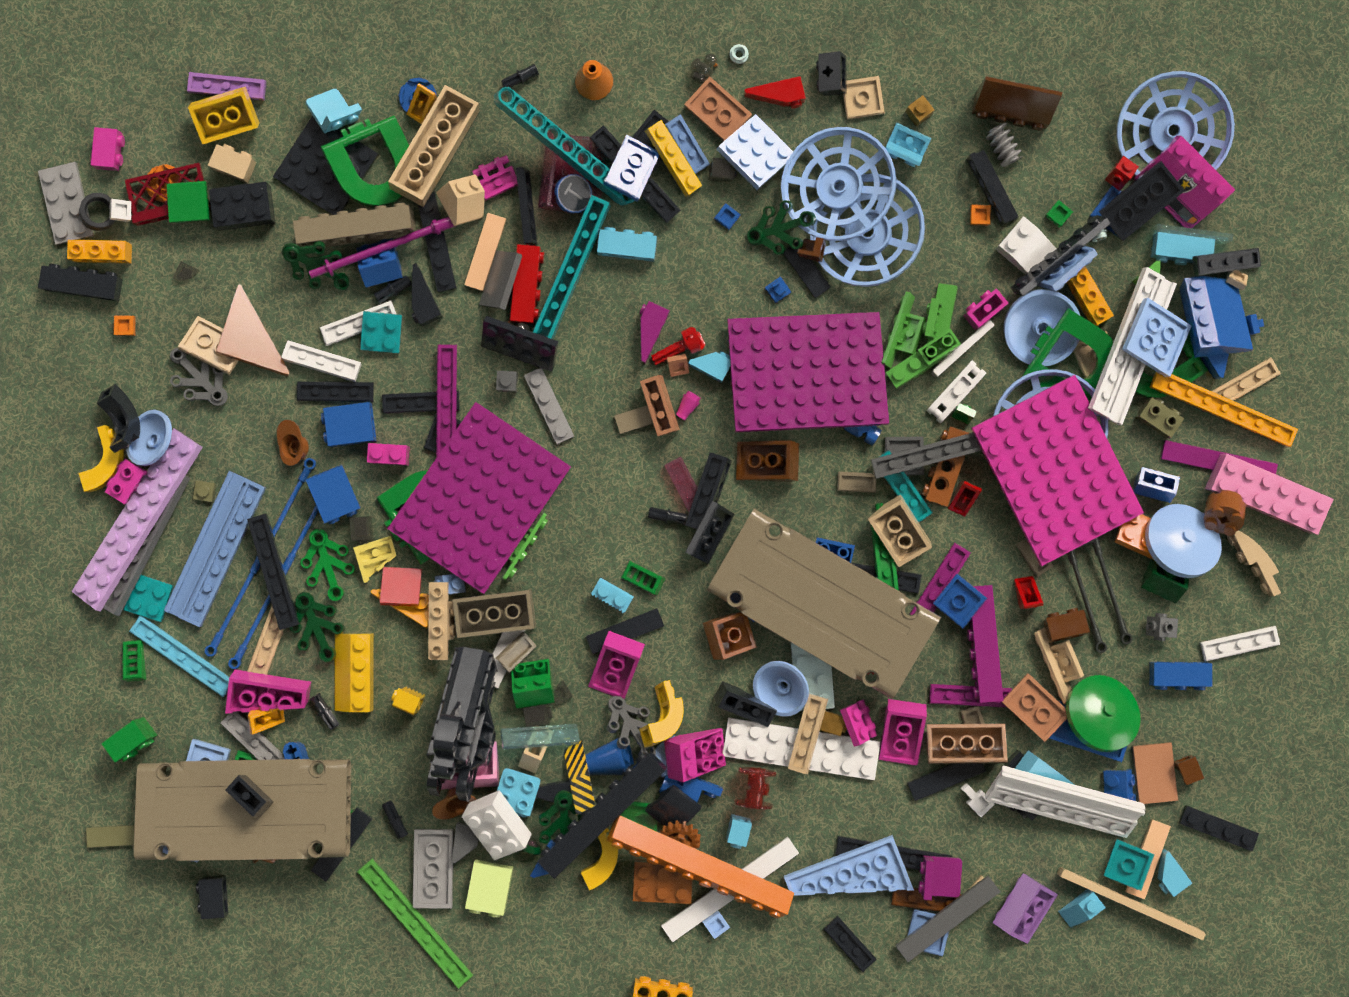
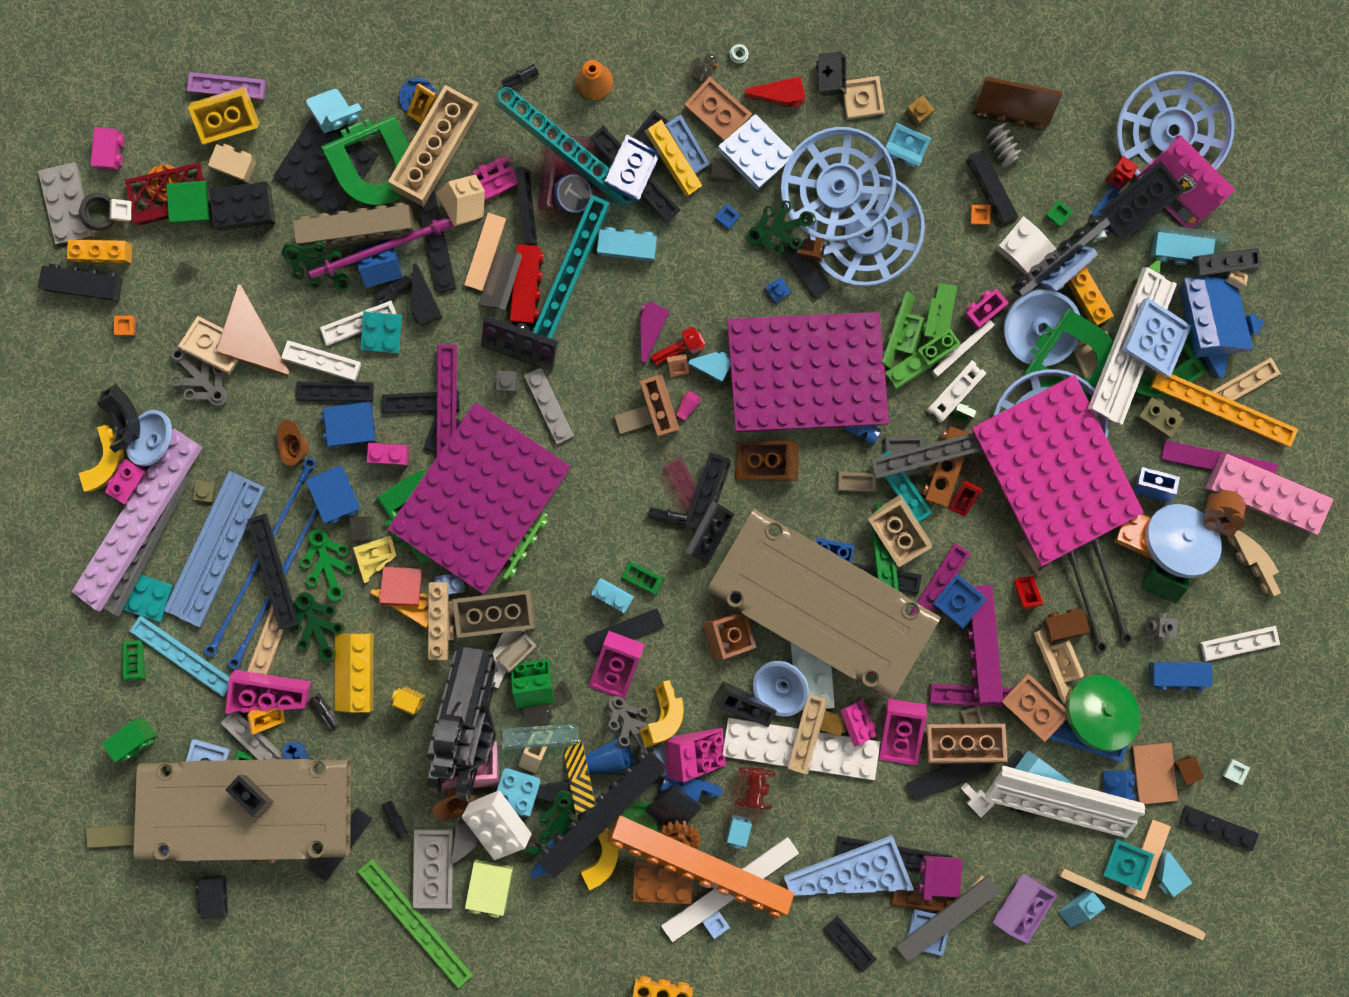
(1236, 771): none -> light aqua plate

